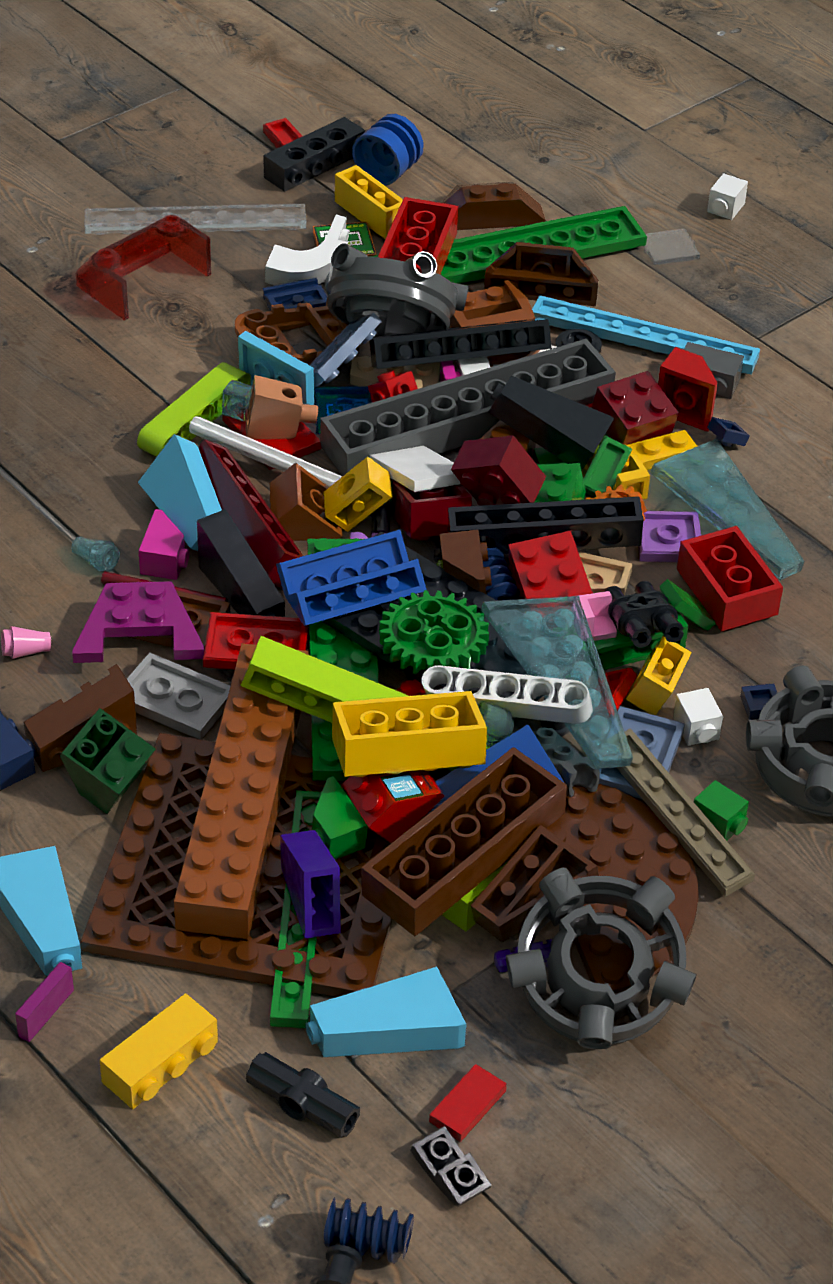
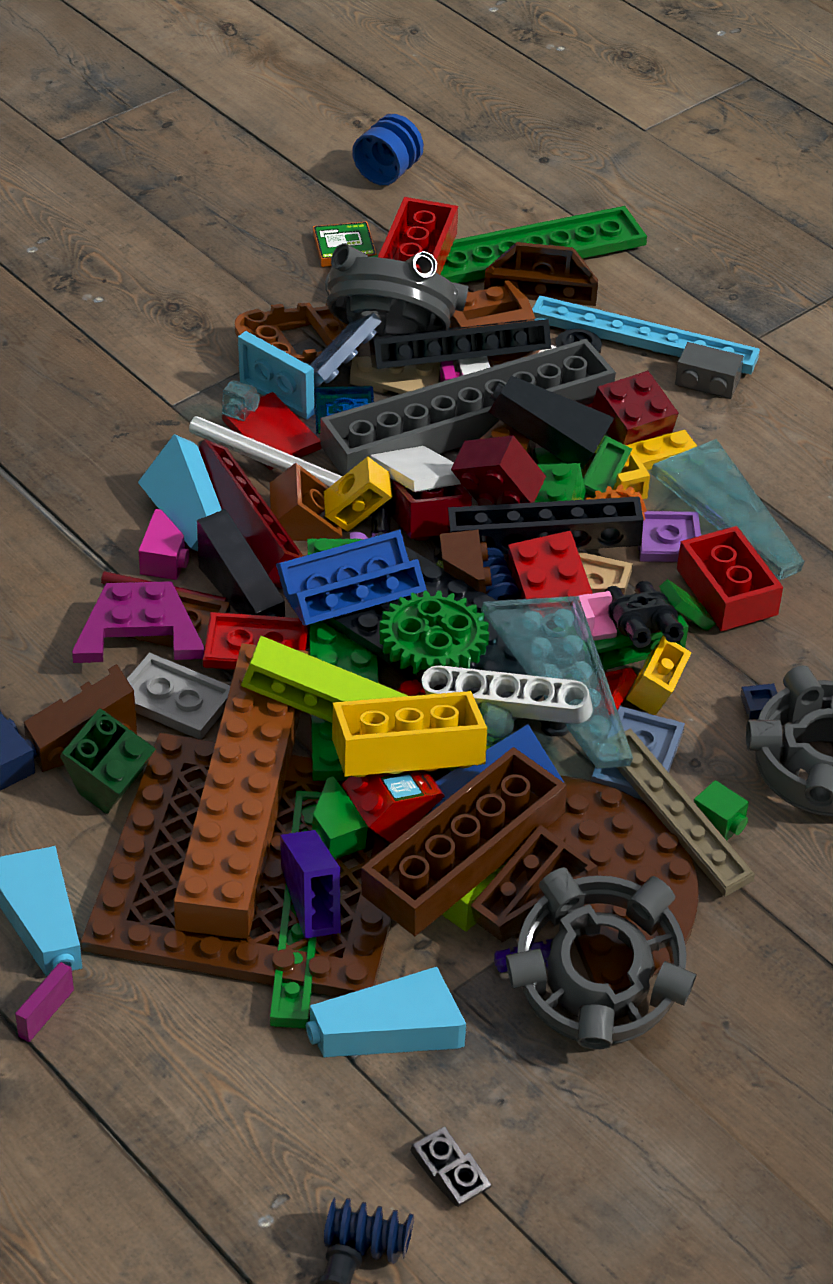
(22, 642): bright pink cone -> none
(98, 553): clear light blue cone -> none
(103, 270): clear red windscreen -> none
(159, 1051): yellow brick -> none
(200, 400): lime beam -> none
(204, 218): clear plate -> none
(276, 410): nougat torso -> none
(281, 132): red tile -> none
(294, 265): white arch -> none
(296, 292): dark blue plate -> none
(303, 1094): black piece -> none
(311, 154): black brick -> none
(366, 199): yellow brick -> none
(392, 384): red brick -> none
(468, 1102): red tile -> none
(494, 206): reddish brown wedge -> none
(568, 762): dark grey plate -> none
(670, 247): clear piece -> none
(689, 387): red slope -> none
(700, 716): white brick -> none
(727, 196): white brick -> none
(728, 432): dark blue plate -> none

